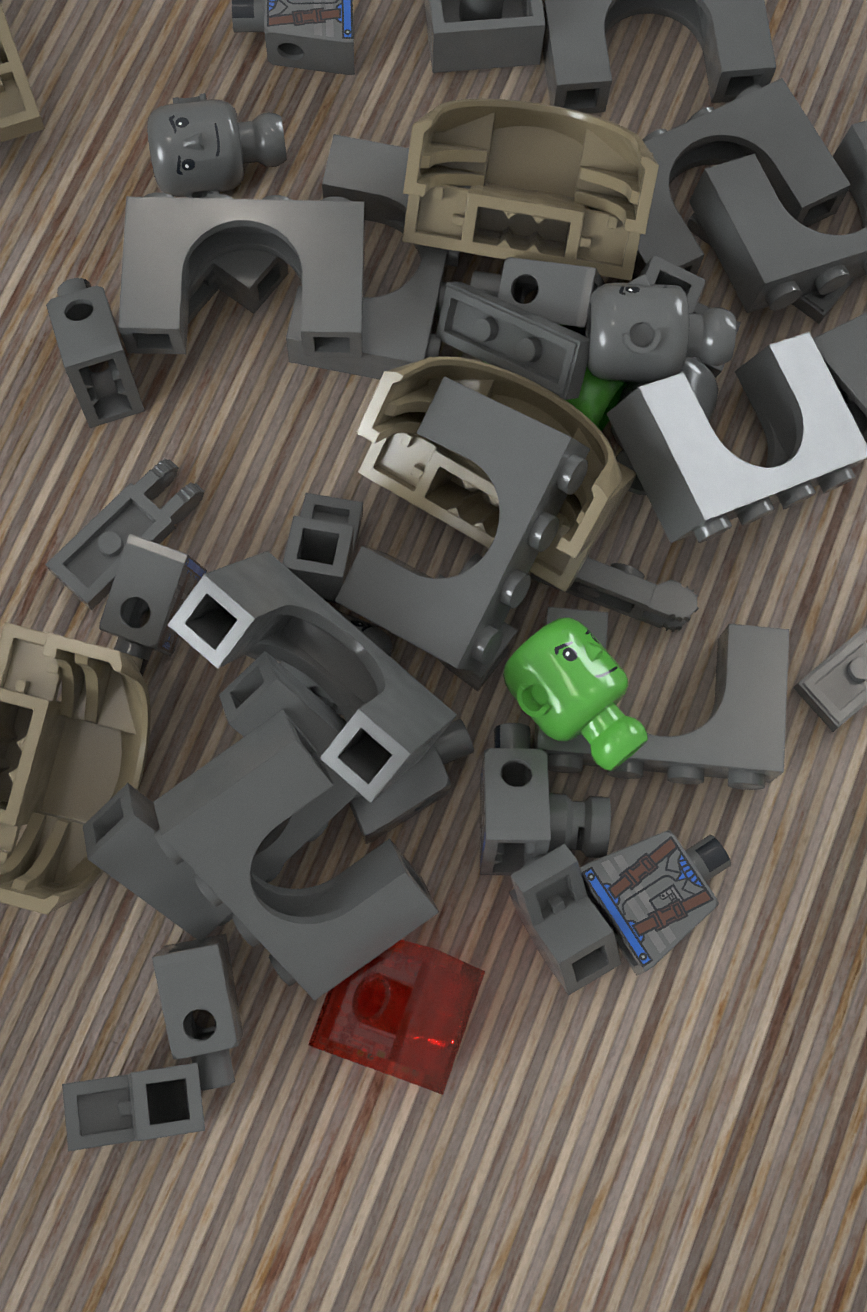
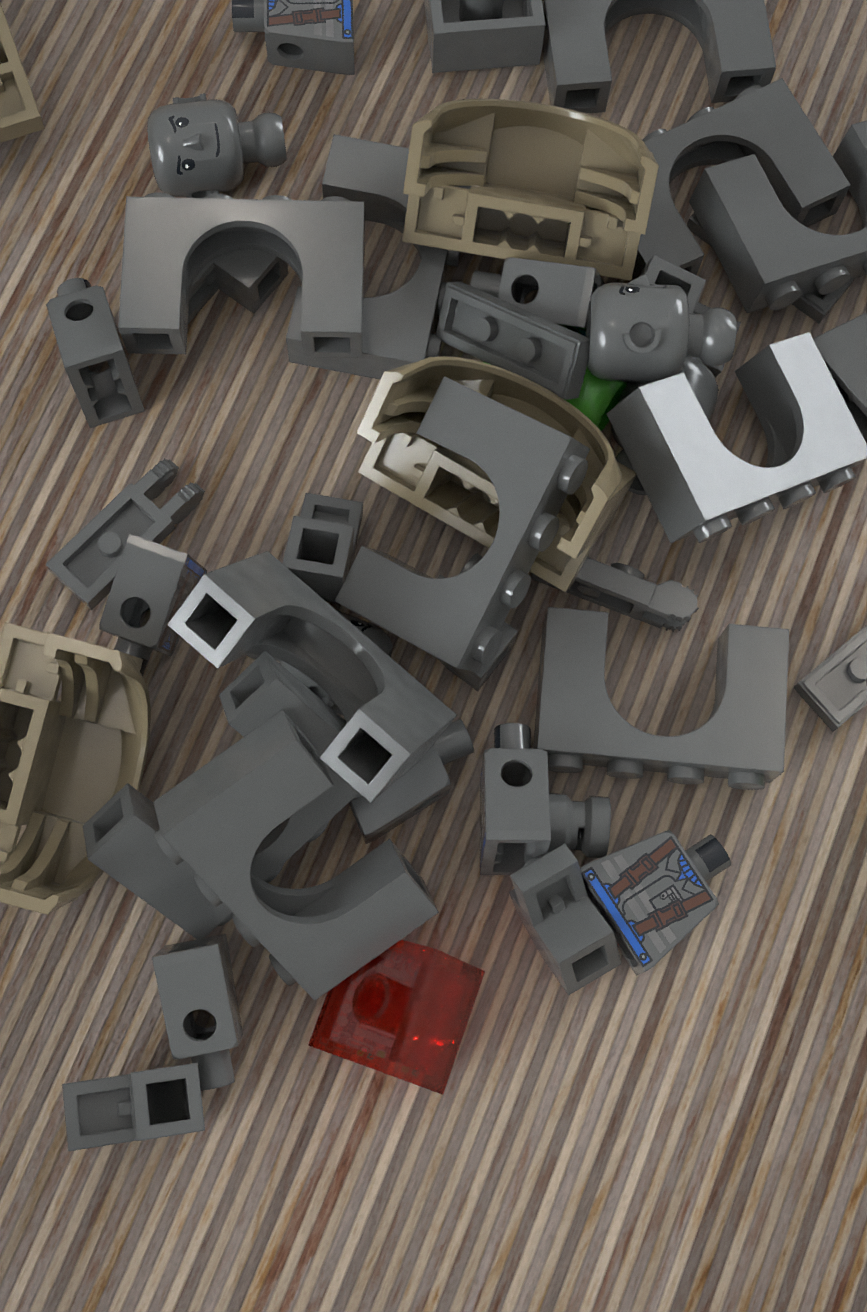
(574, 690): bright green piece -> none

